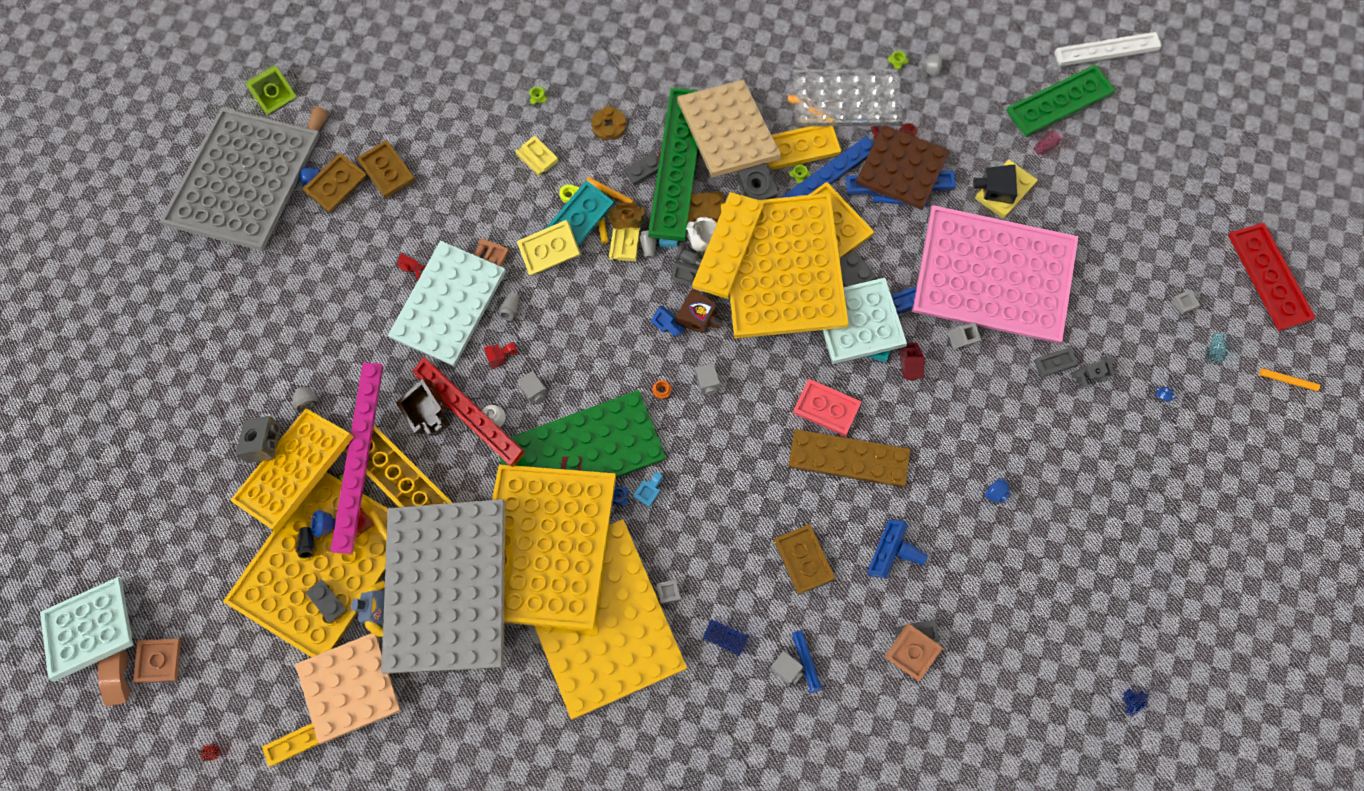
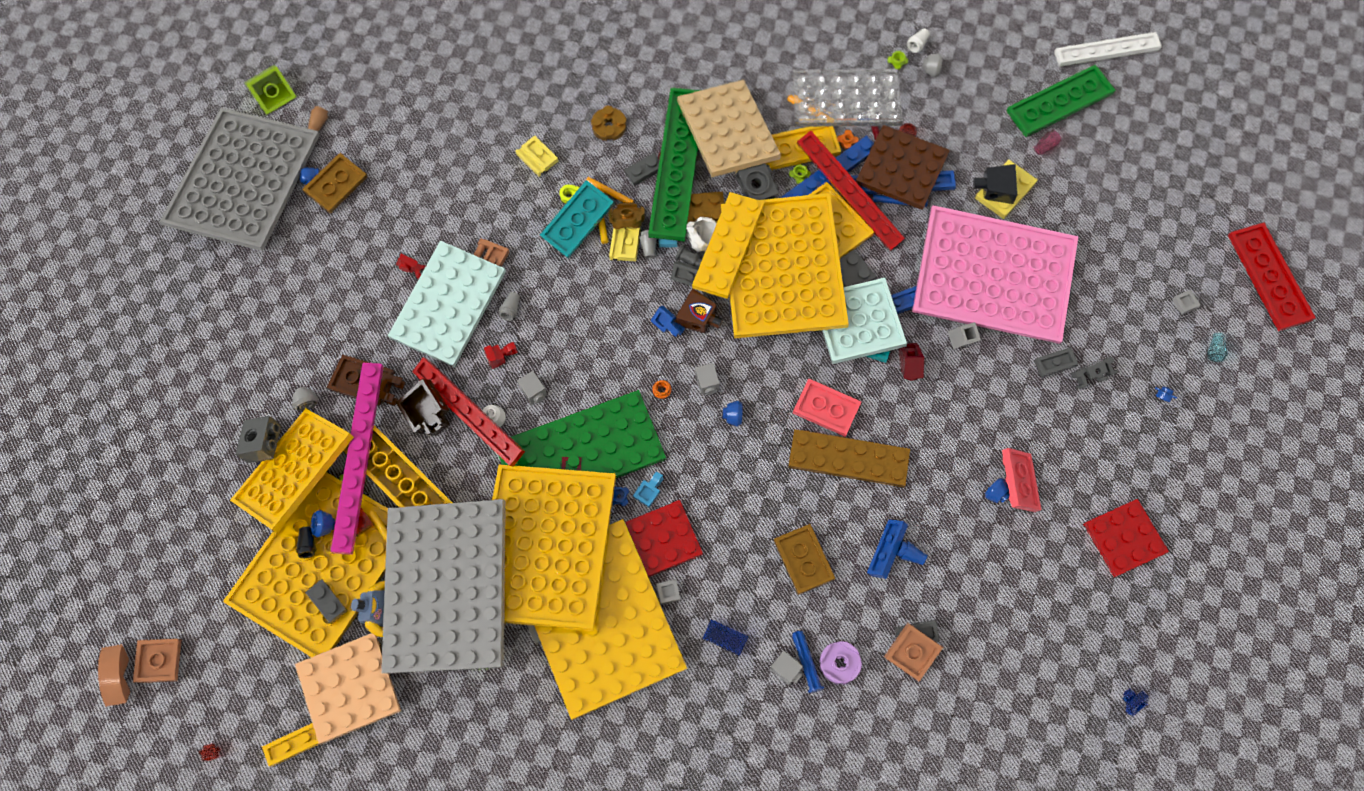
(85, 629): light aqua plate -> none
(347, 377): none -> reddish brown tile
(386, 169): pearl gold plate -> none
(535, 91): lime plate -> none
(548, 248): light yellow plate -> none
(664, 538): none -> red plate
(733, 413): none -> blue cone
(829, 666): none -> lavender plate
(847, 143): none -> orange plate
(850, 190): none -> red plate
(918, 40): none -> white cone
(1021, 480): none -> coral plate
(1126, 538): none -> red plate
(1289, 379): light orange bar -> none

